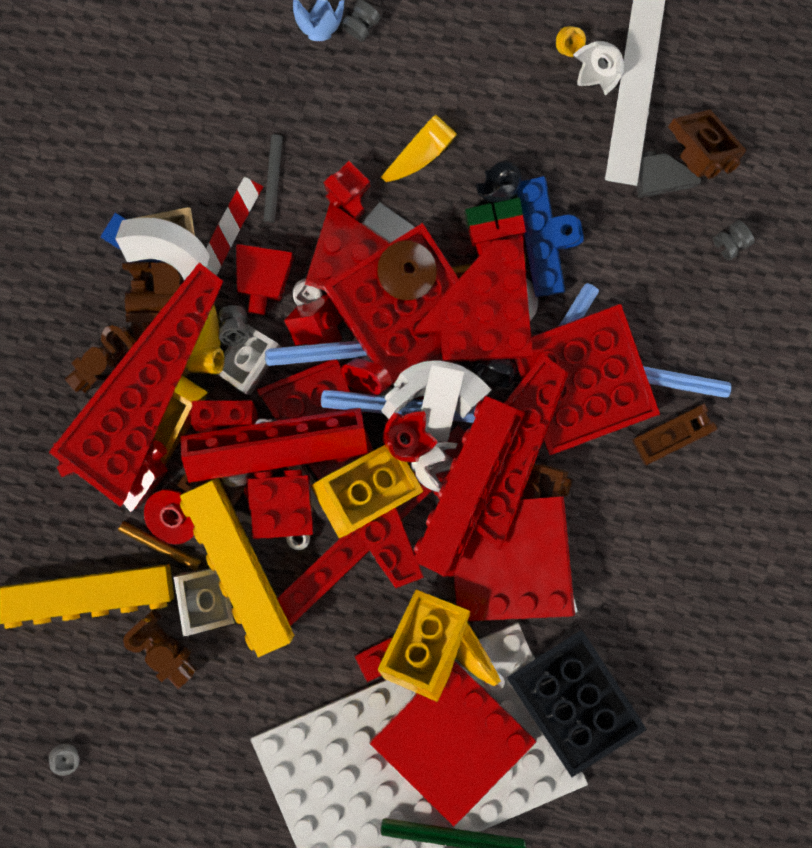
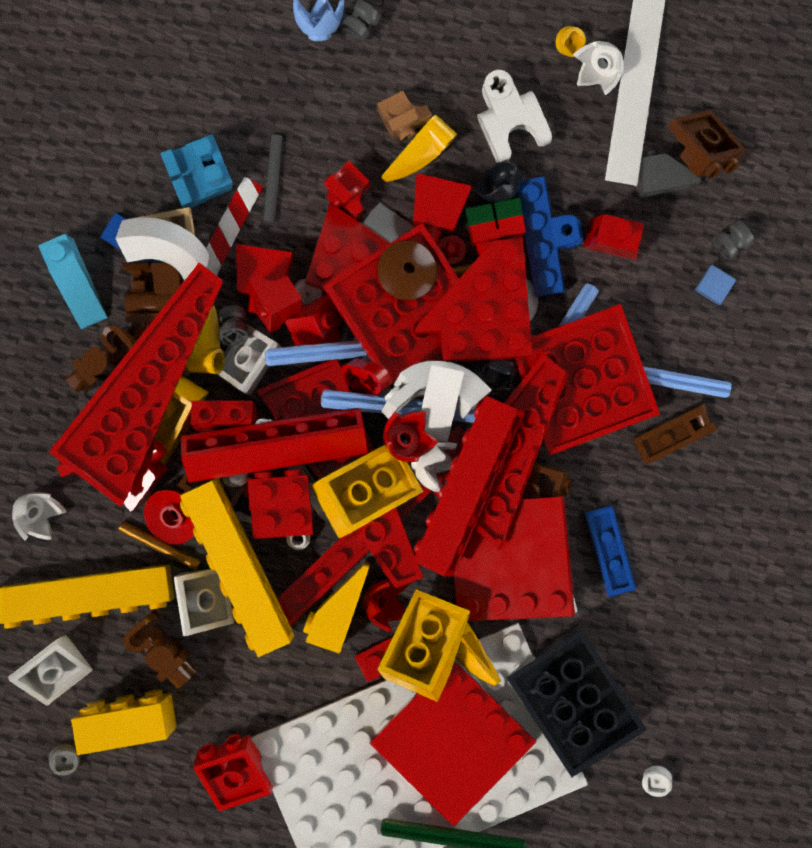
(31, 514): none -> white piece
(52, 671): none -> white slope
(73, 280): none -> medium azure slope
(124, 722): none -> yellow brick
(197, 172): none -> dark azure hips
(232, 772): none -> red plate
(274, 300): none -> red brick
(333, 617): none -> yellow slope
(381, 604): none -> red piece
(402, 116): none -> medium nougat brick
(439, 204): none -> red torso
(452, 249): none -> red tile
(510, 112): none -> white piece
(610, 551): none -> blue tile
(614, 236): none -> red torso
(657, 781): none -> white tile
(715, 284): none -> medium blue tile

